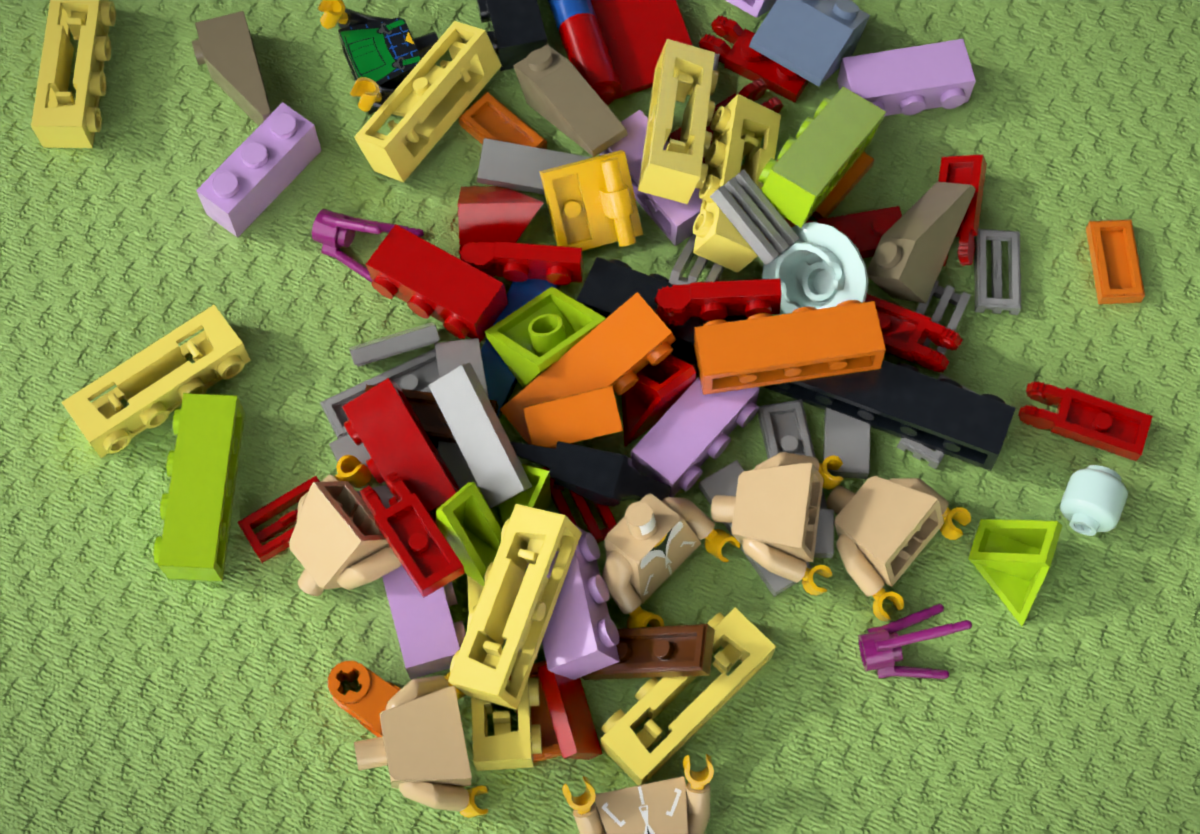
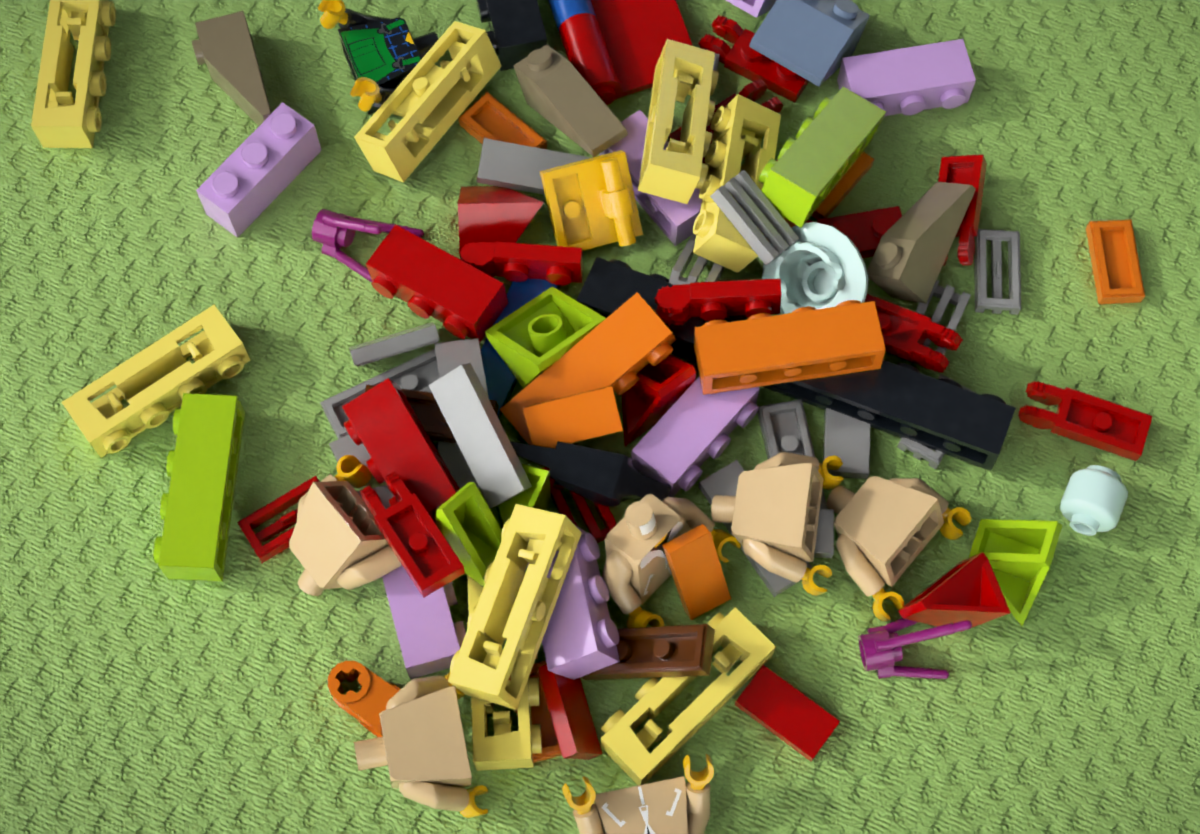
(697, 571): none -> orange tile
(787, 713): none -> red tile
(961, 594): none -> red slope

